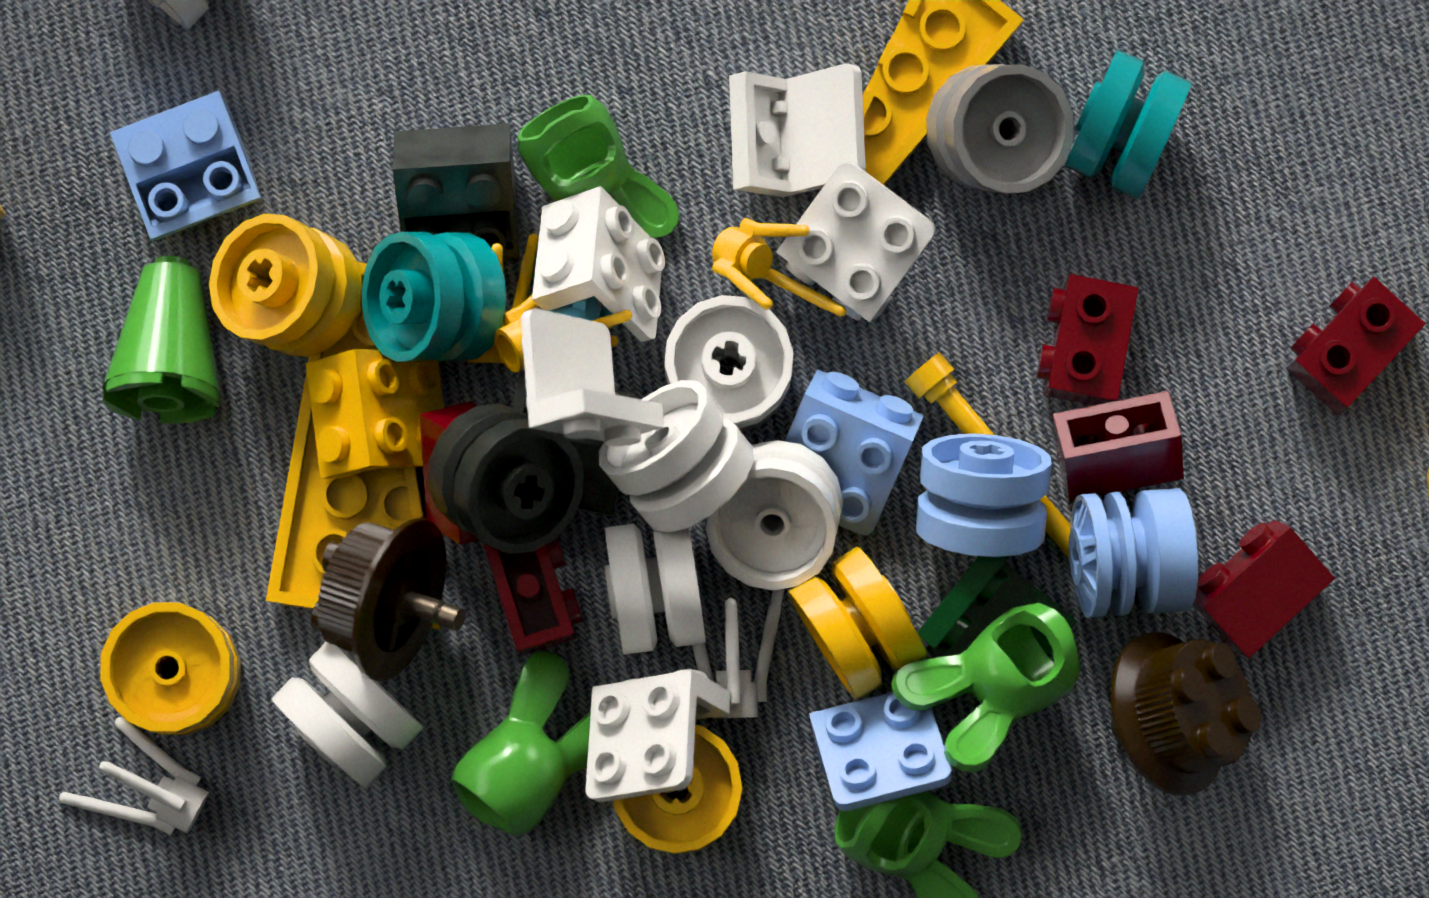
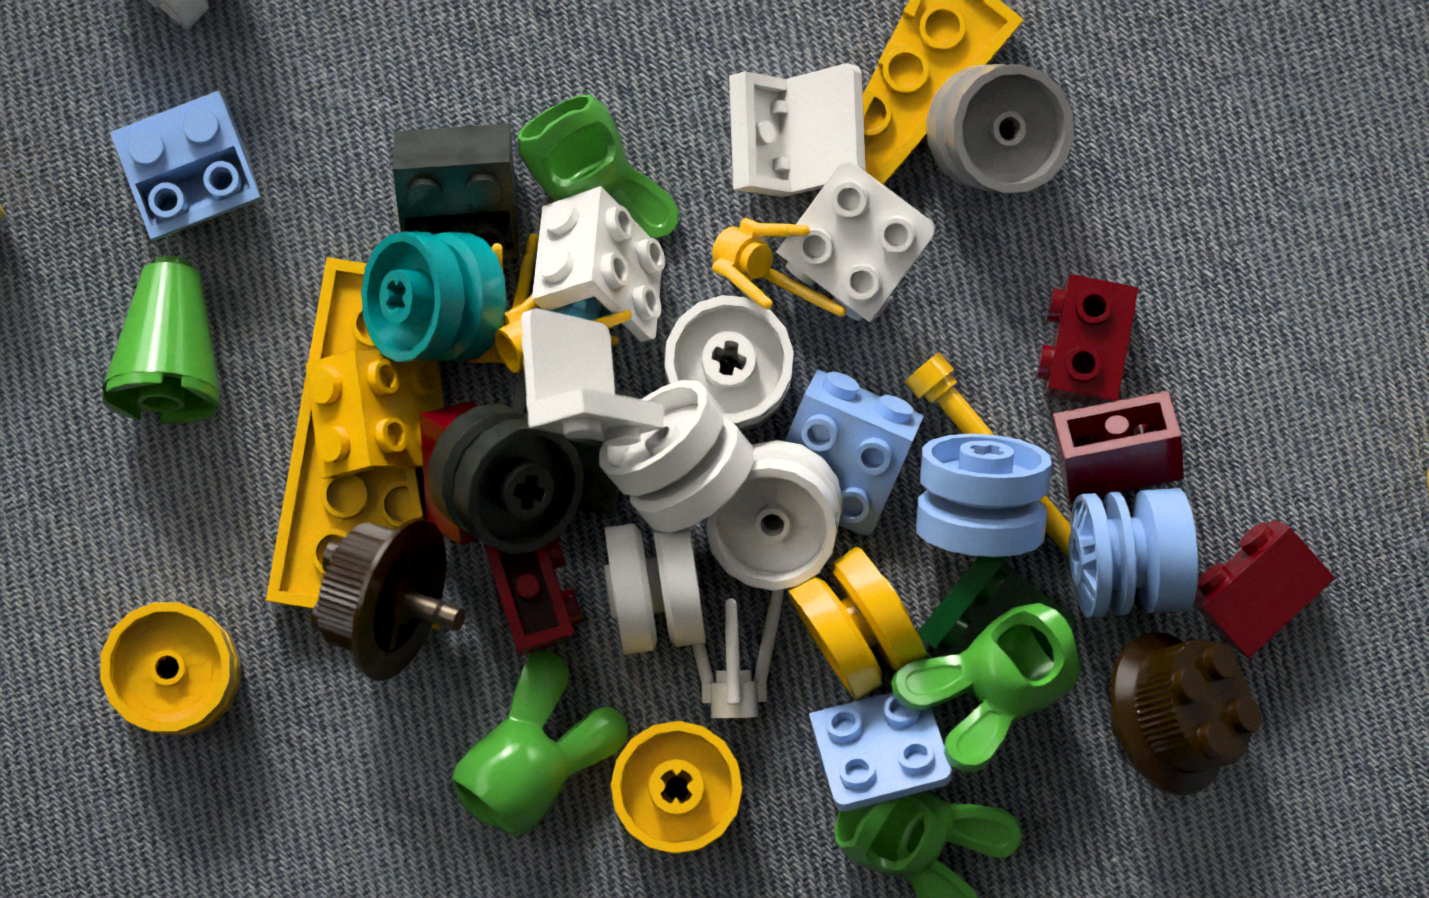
(175, 801): white plant -> none
(285, 285): yellow wheel -> none
(342, 719): white wheel -> none
(647, 733): white bracket -> none
(1127, 124): teal wheel -> none
(1354, 345): dark red brick -> none

